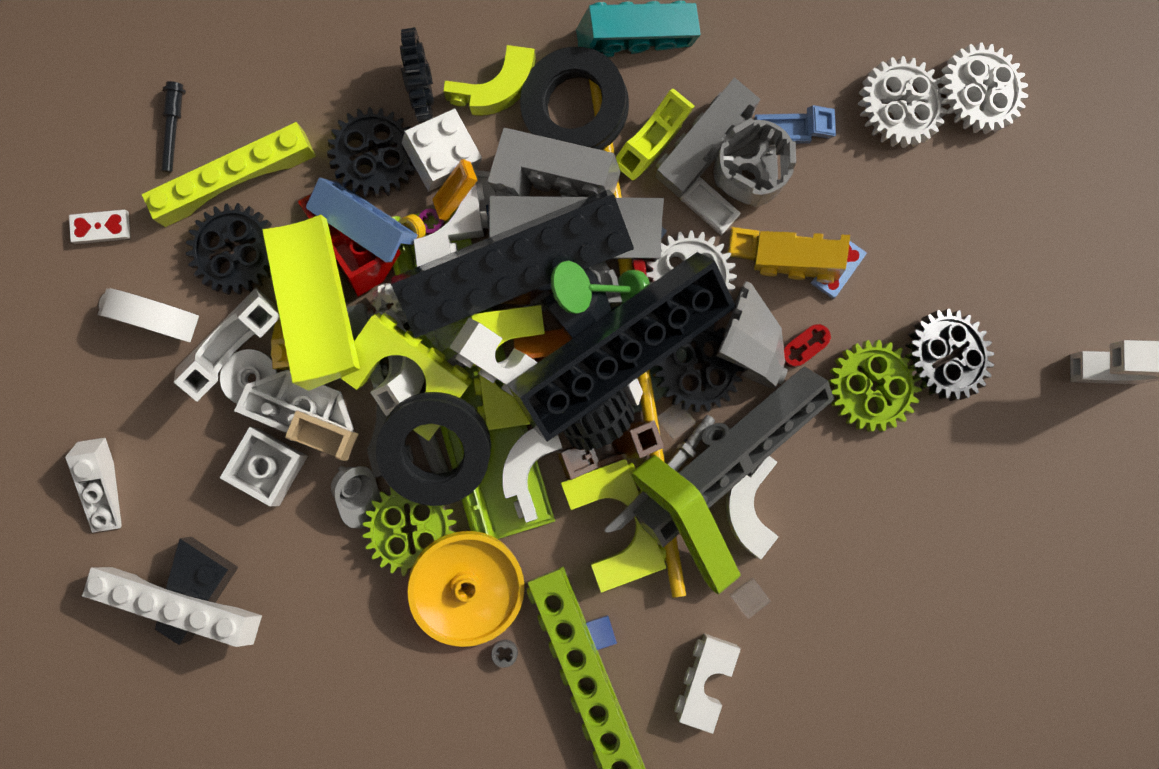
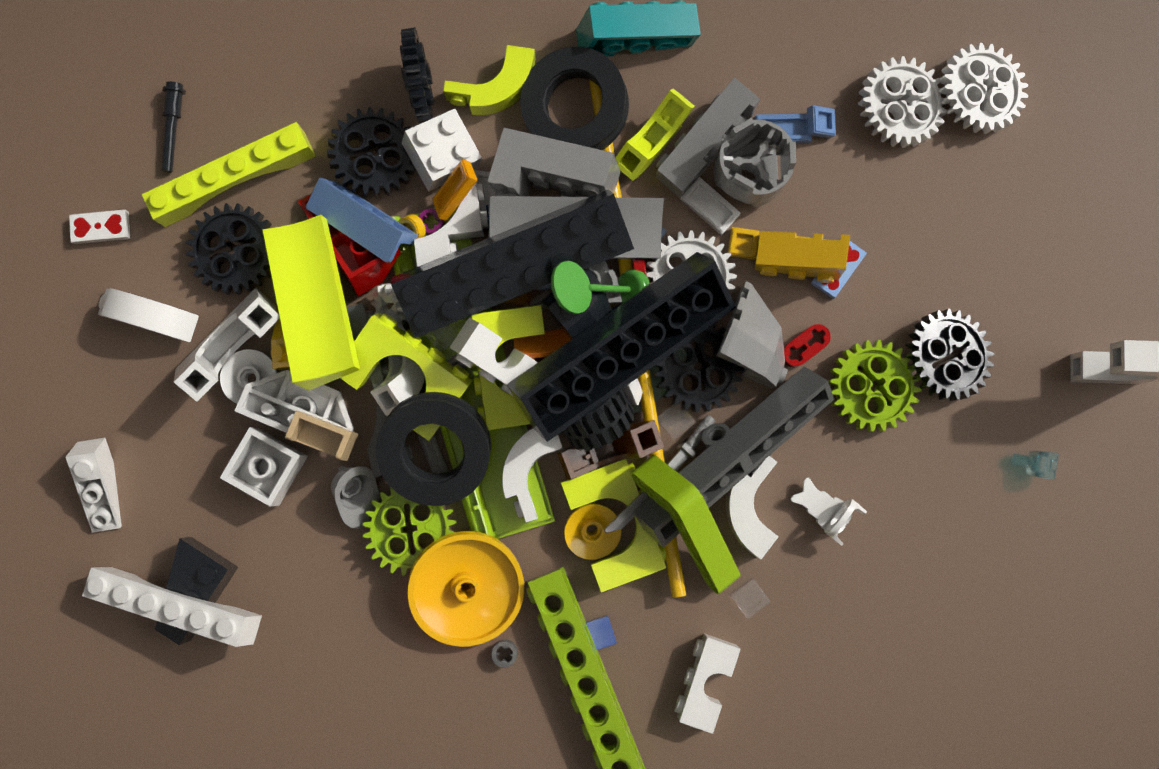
(591, 544): none -> yellow dish
(830, 512): none -> white hair
(1038, 463): none -> clear light blue piece

